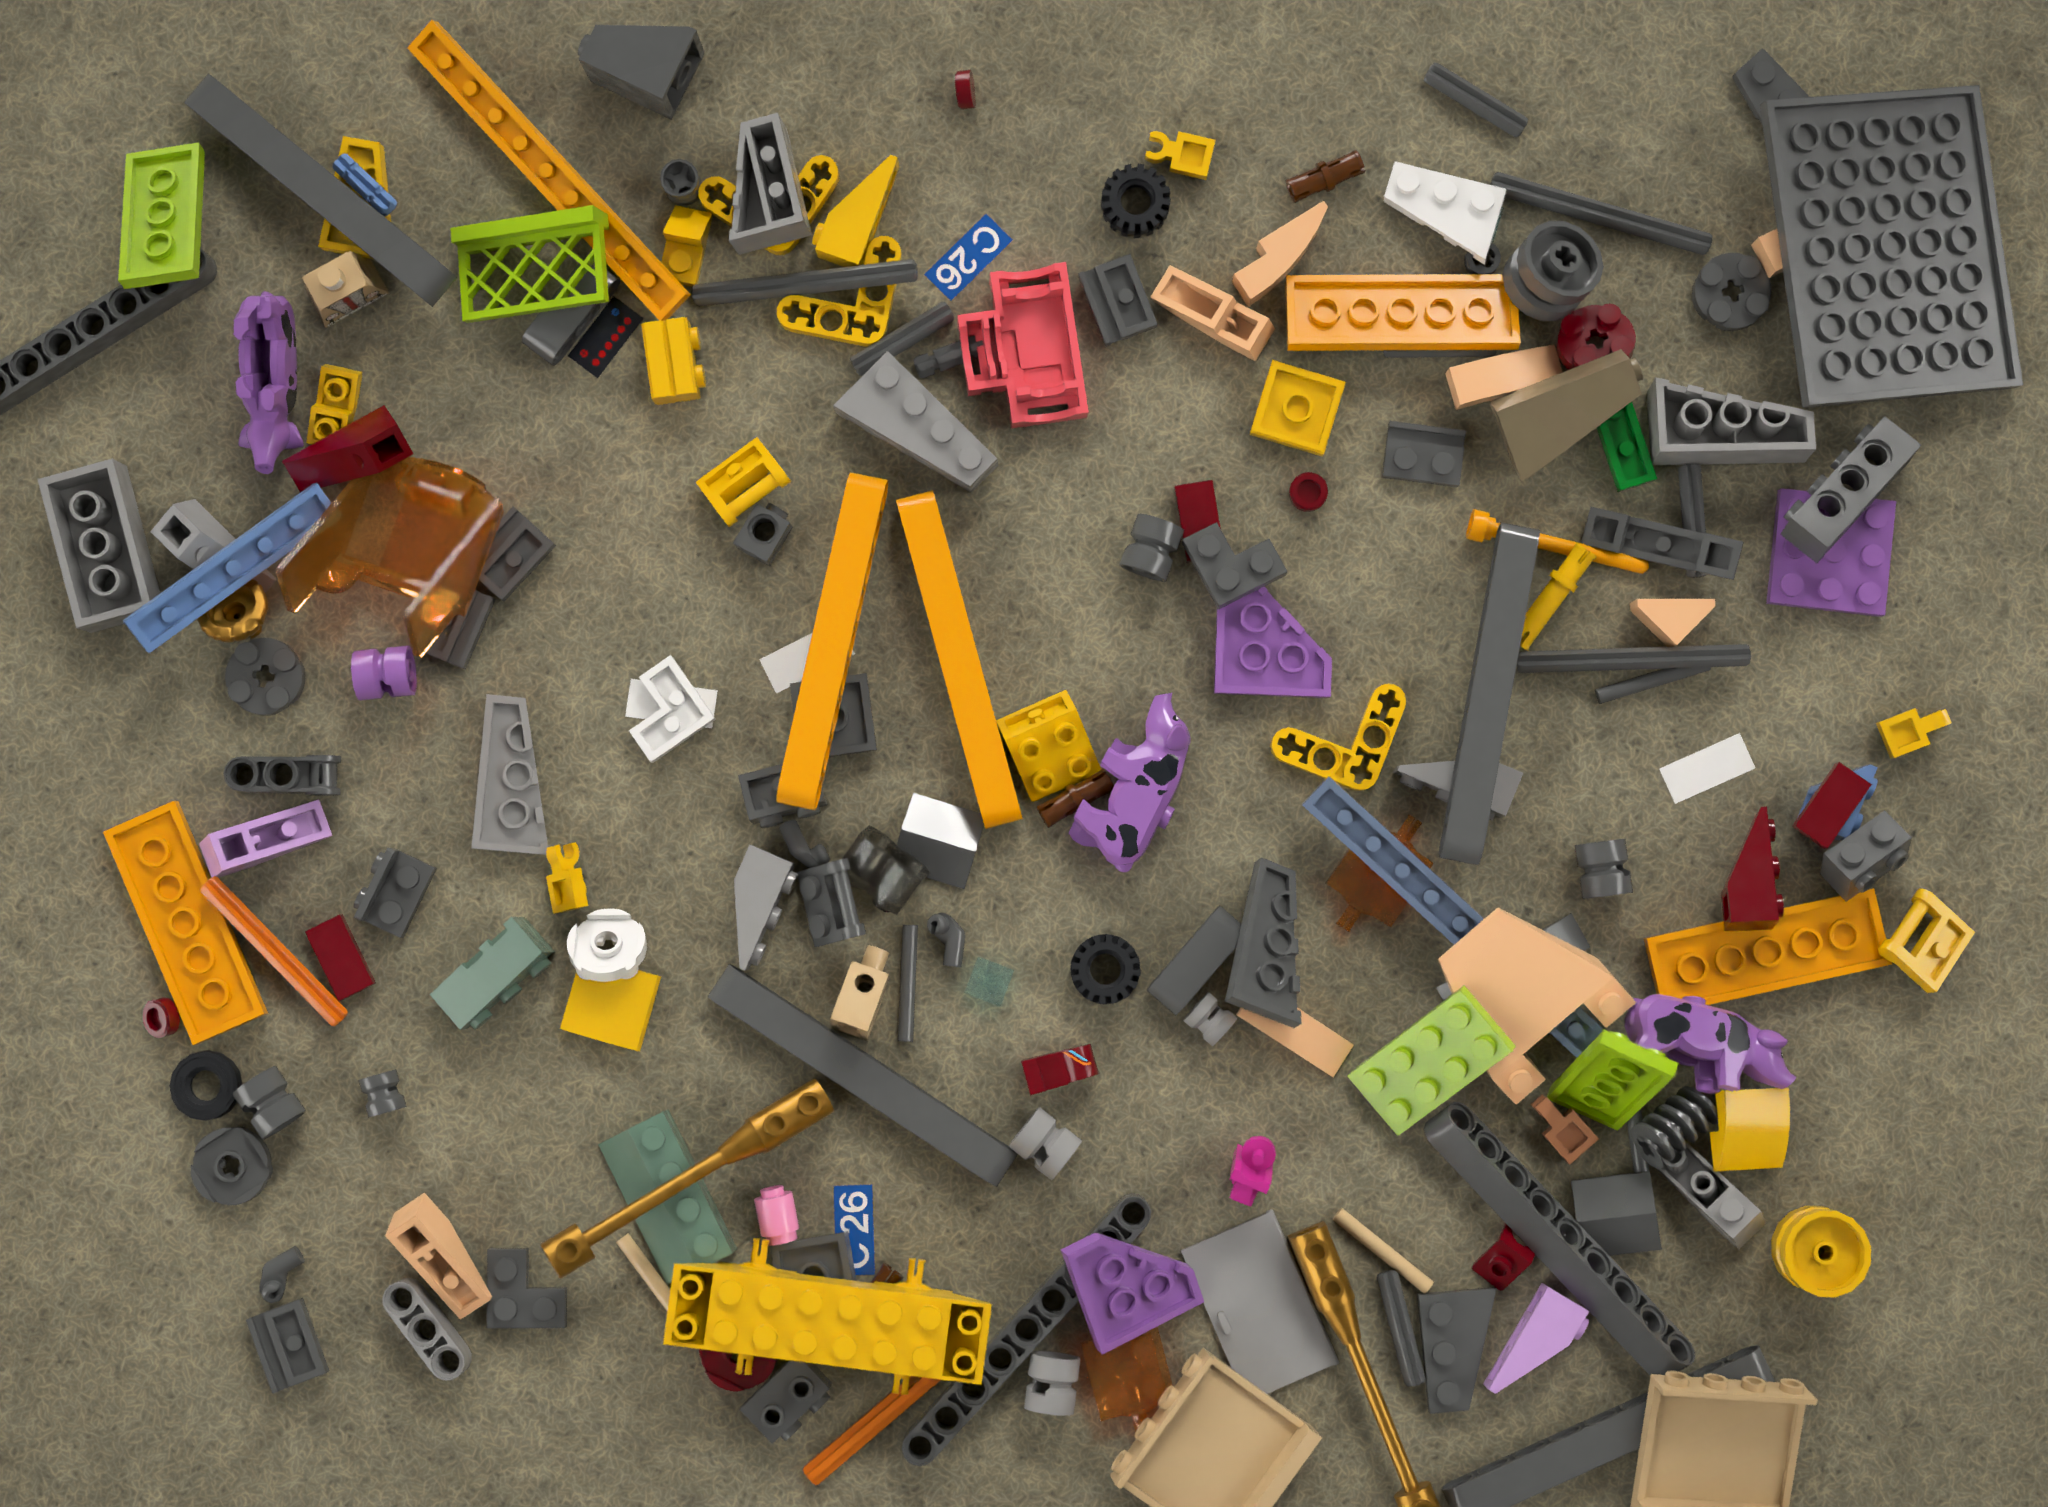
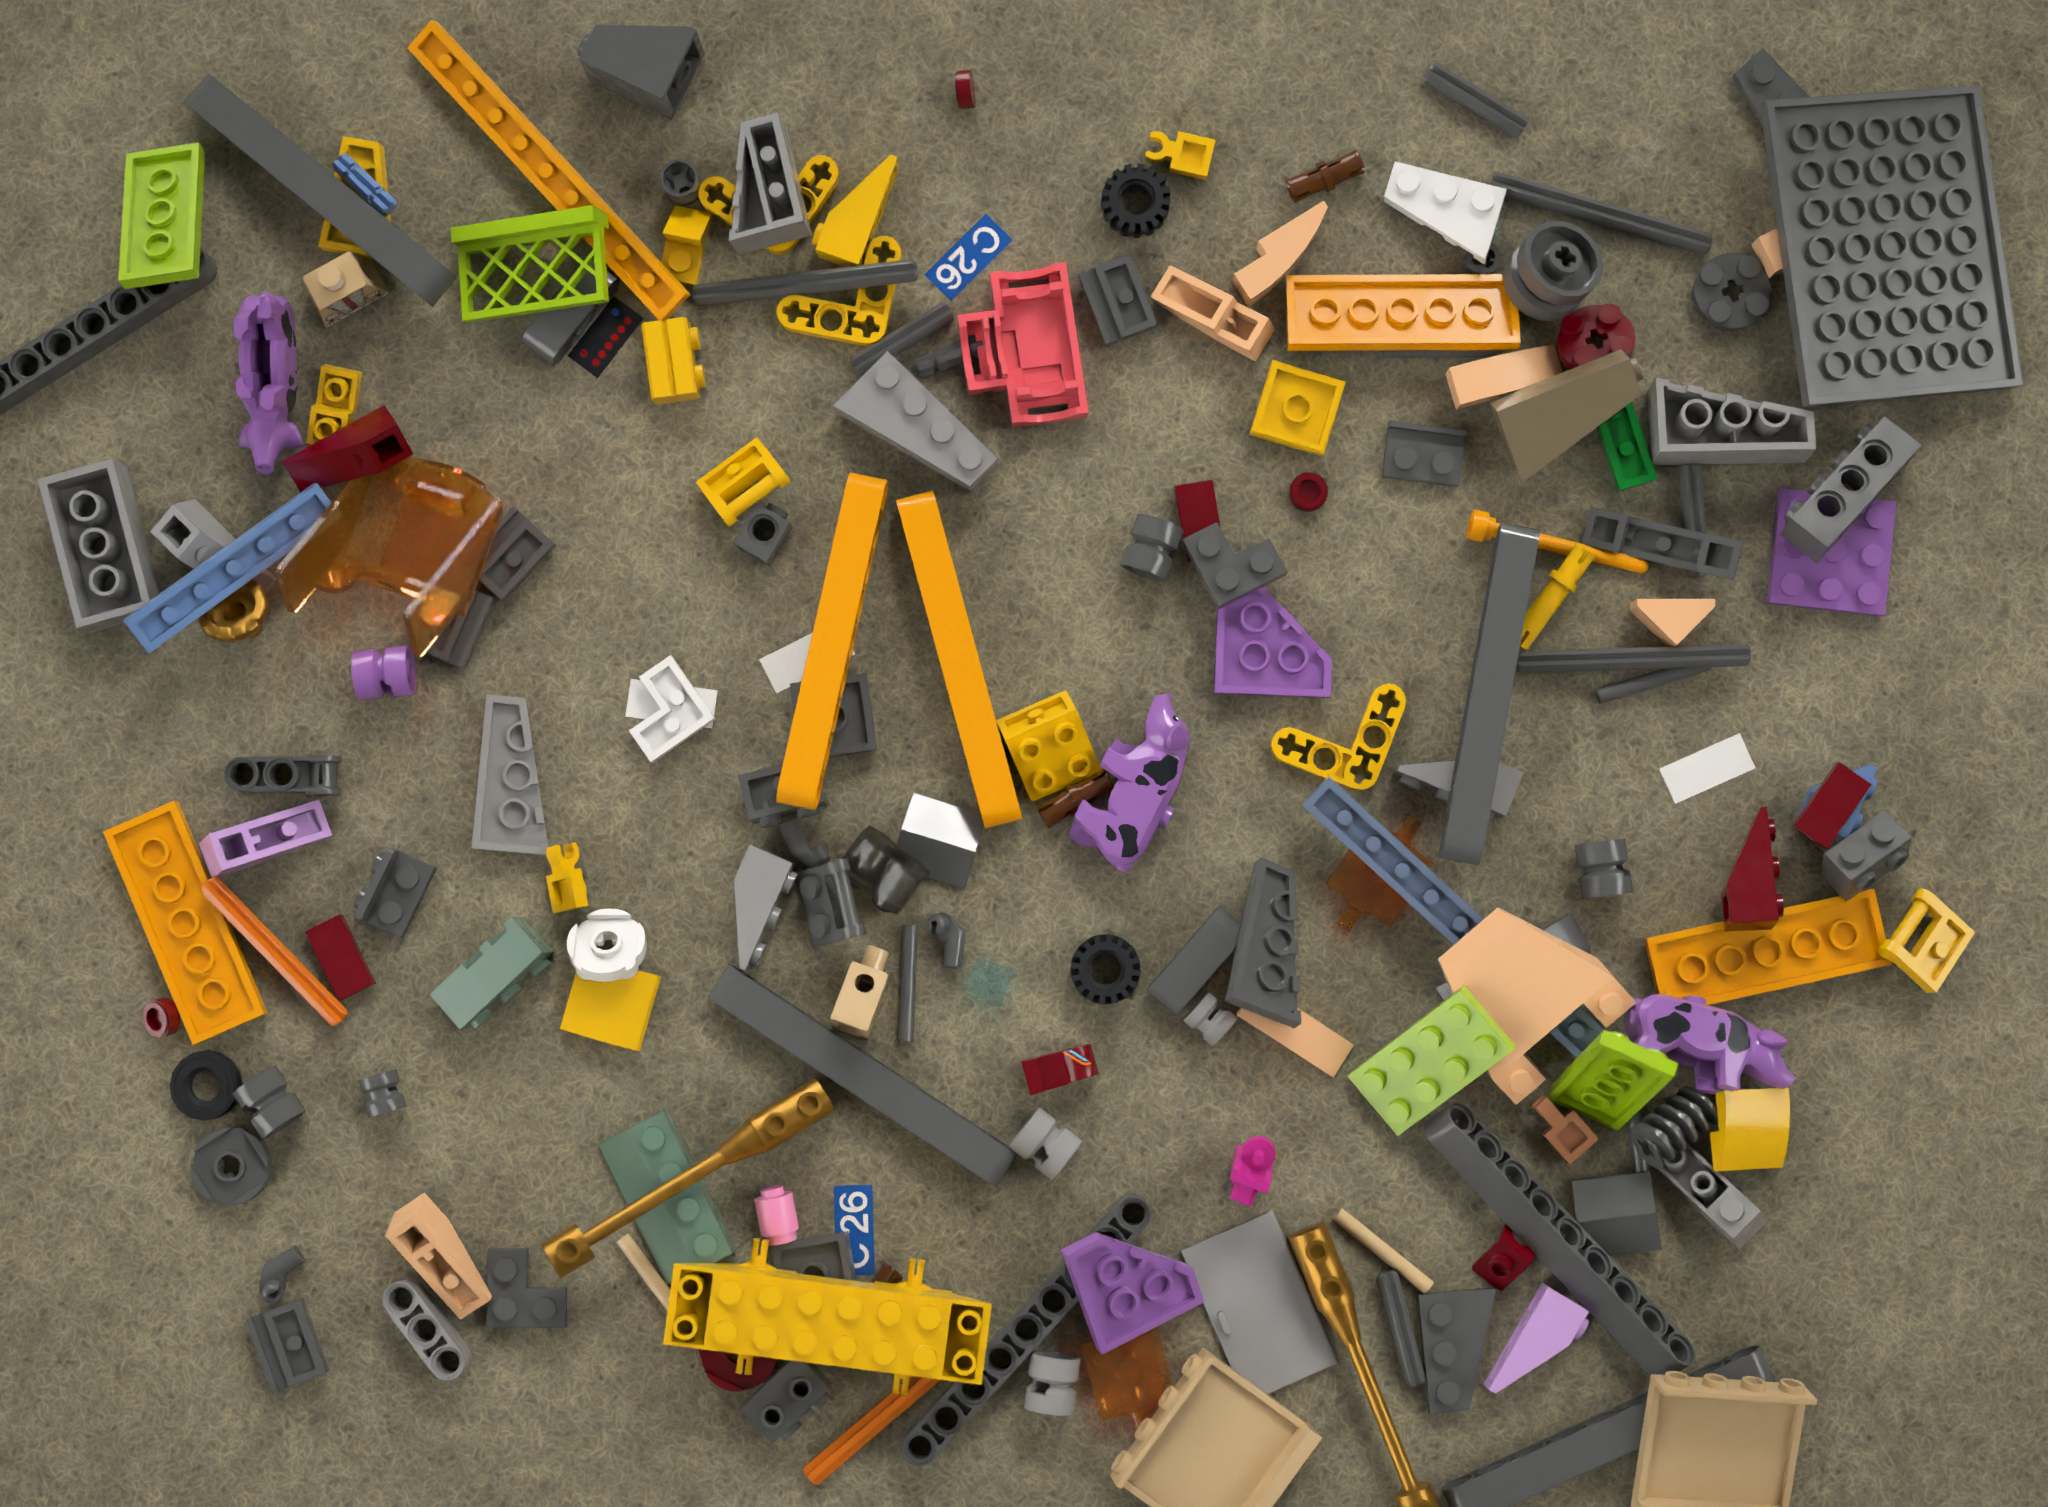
(246, 689): dark grey plate -> none
(1844, 1256): yellow wheel -> none
(1908, 731): yellow plate -> none

